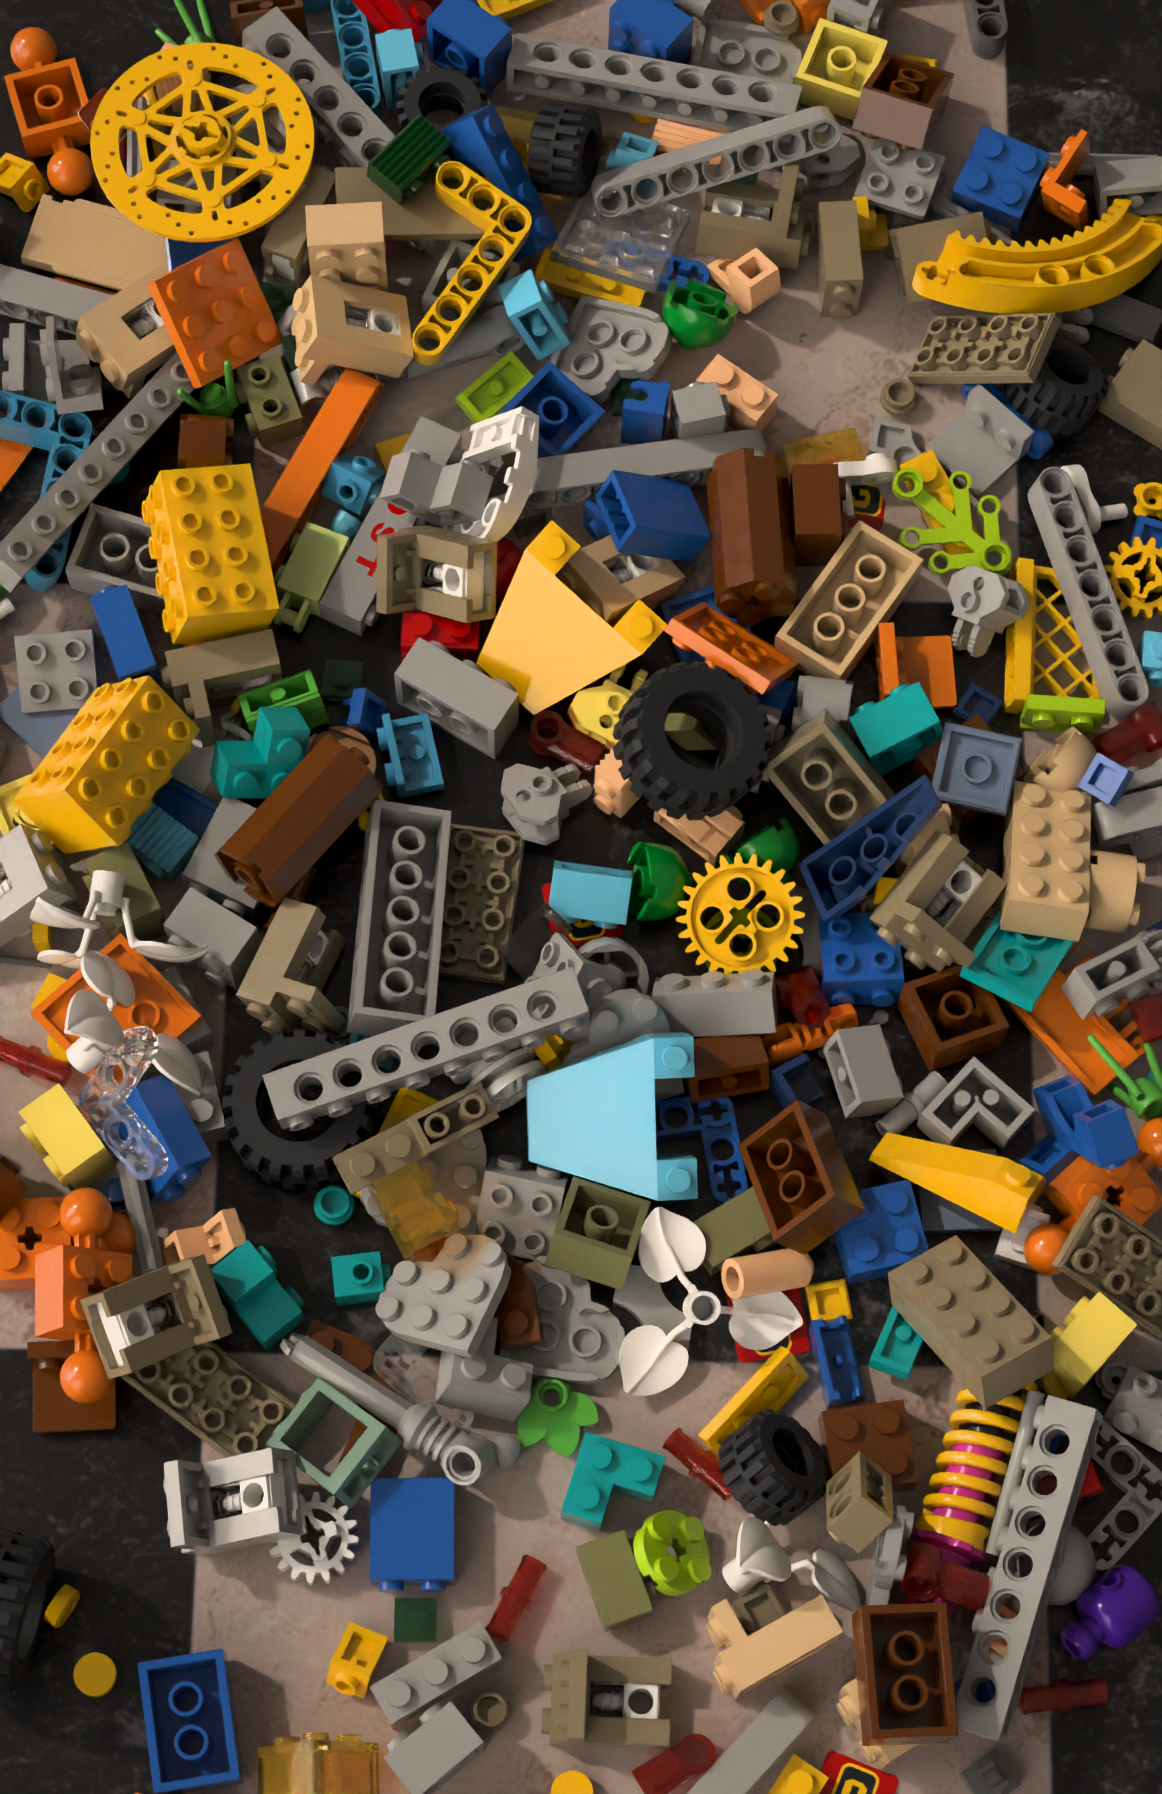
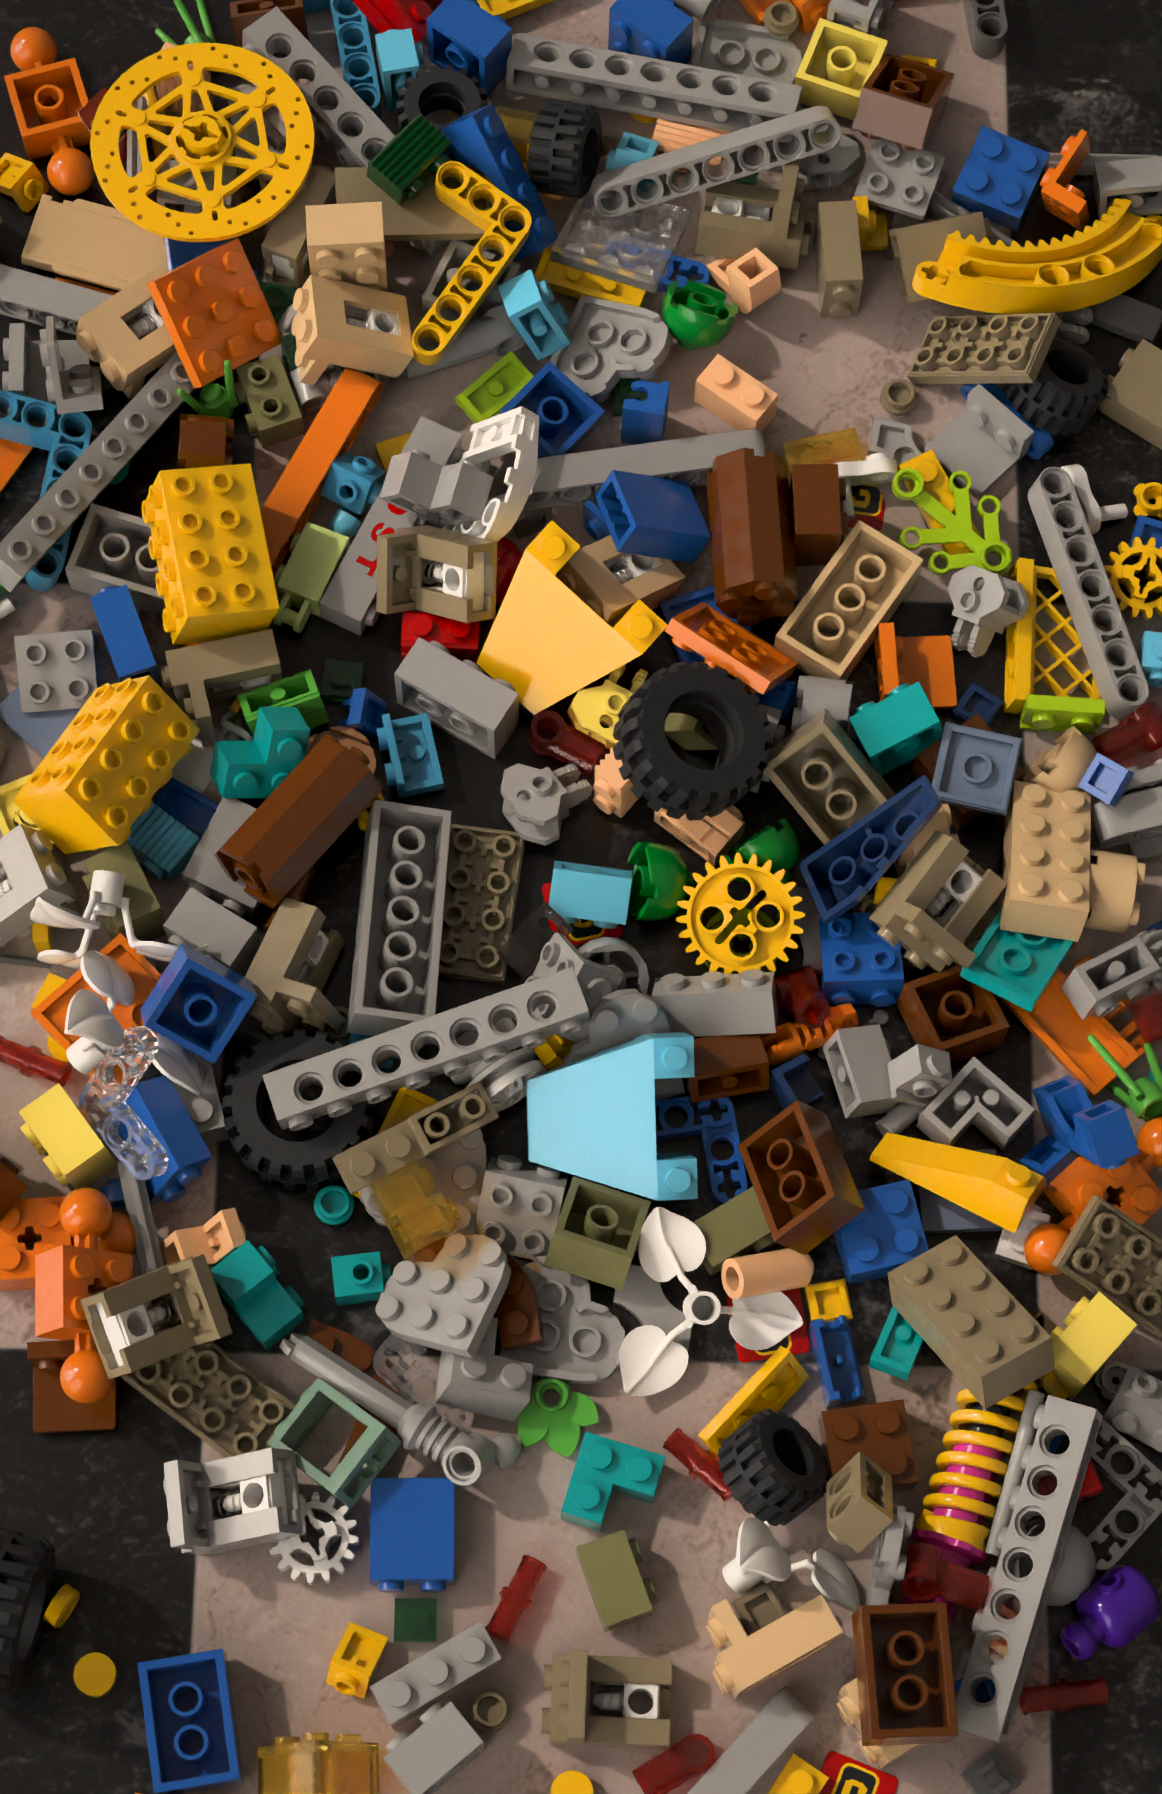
(198, 1003): none -> blue brick
(687, 1539): lime plate -> none
(698, 411): light grey brick -> none
(919, 1074): none -> light grey brick

